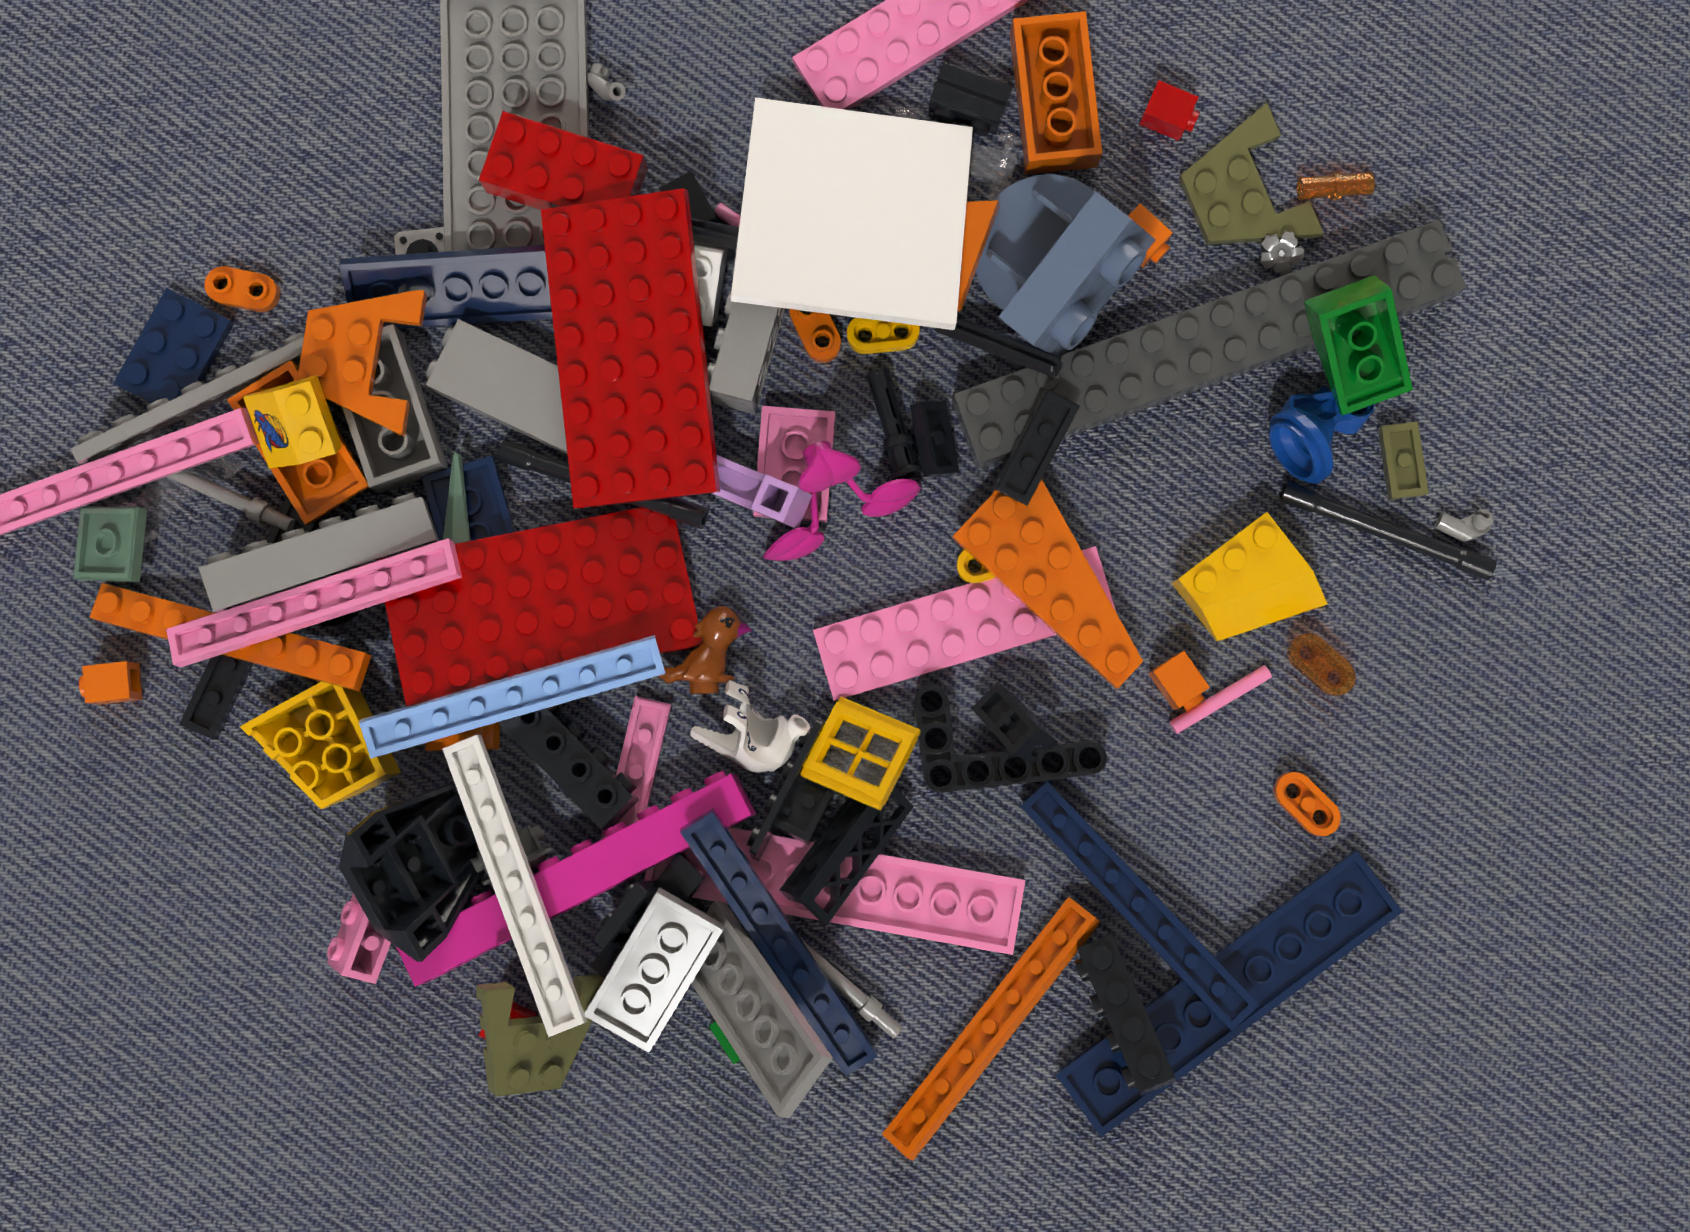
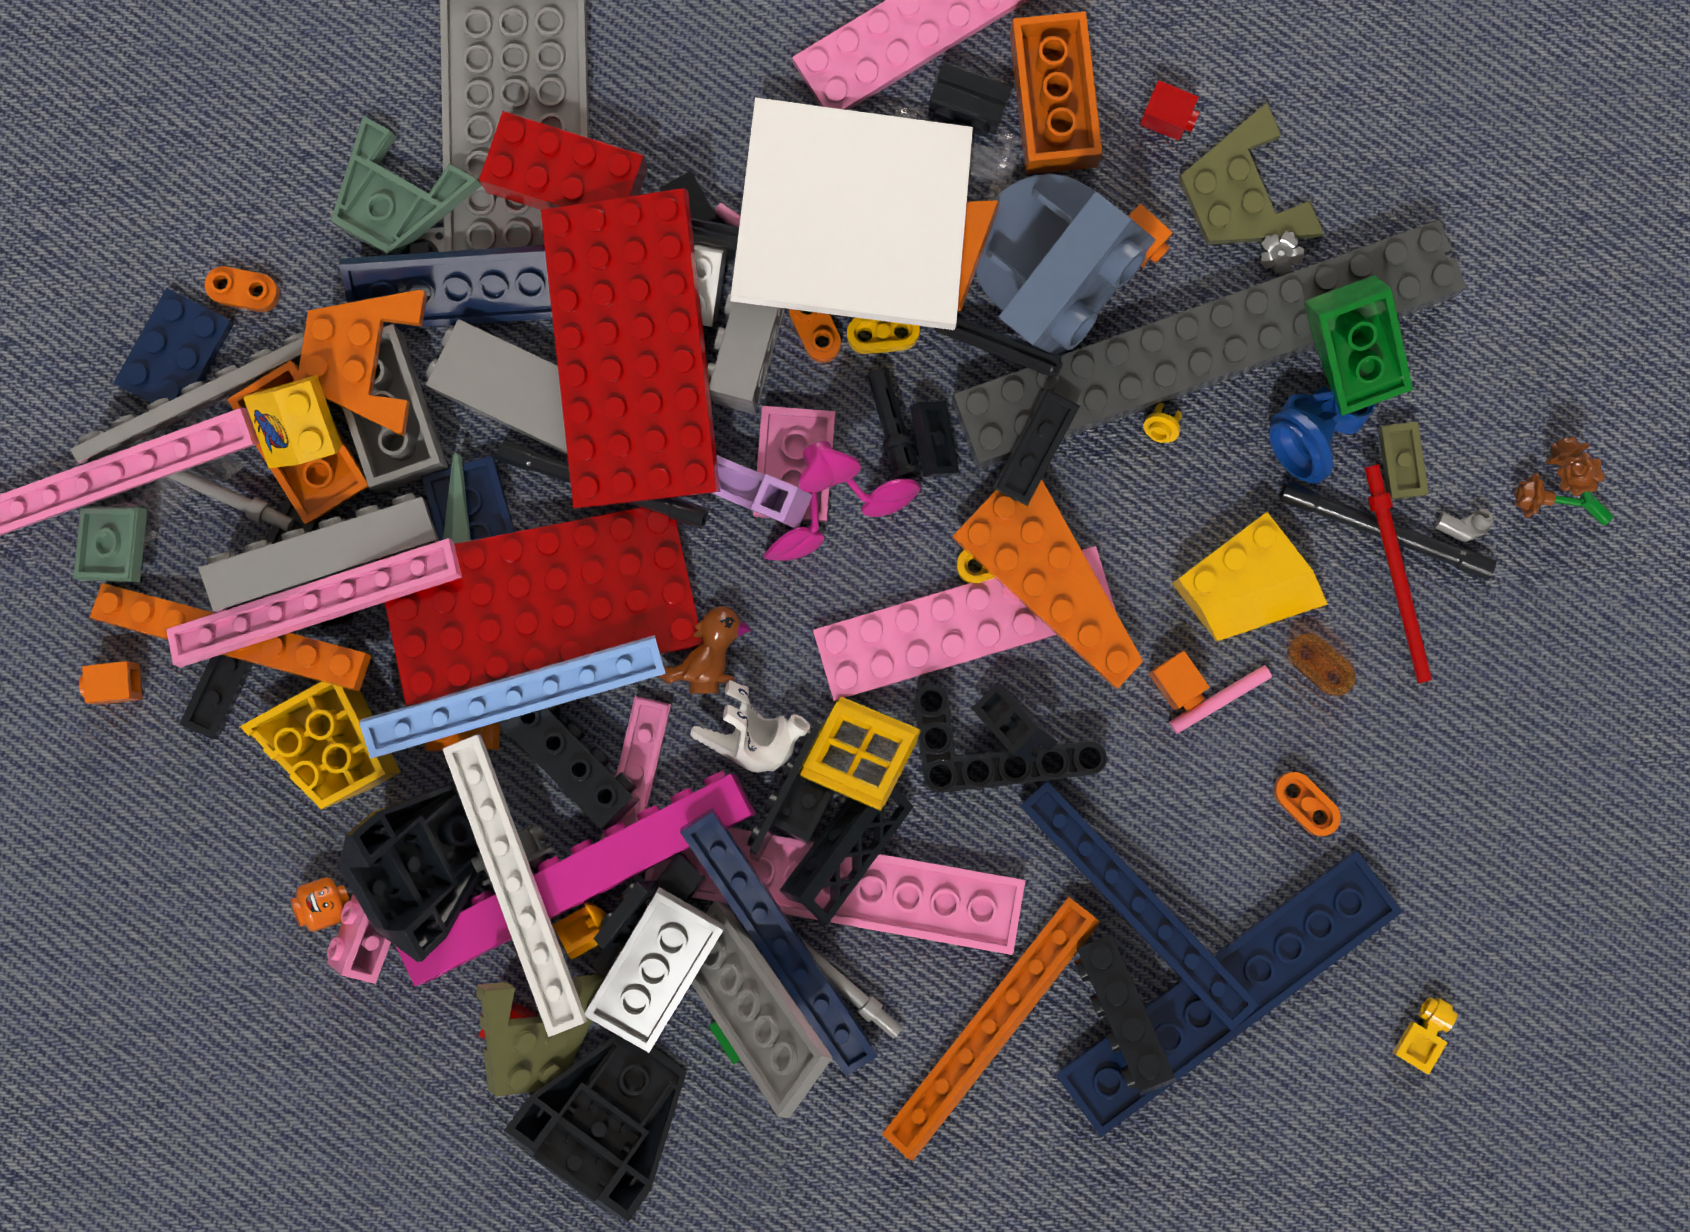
(319, 904): none -> orange head
(386, 208): none -> sand green wing
(579, 929): none -> light orange plate
(604, 1123): none -> black wedge
(606, 90): light grey arm -> none
(1161, 426): none -> yellow plate
(1335, 185): clear orange pin -> none
(1381, 502): none -> red bar
(1421, 1044): none -> yellow plate
(1576, 473): none -> dark orange plant

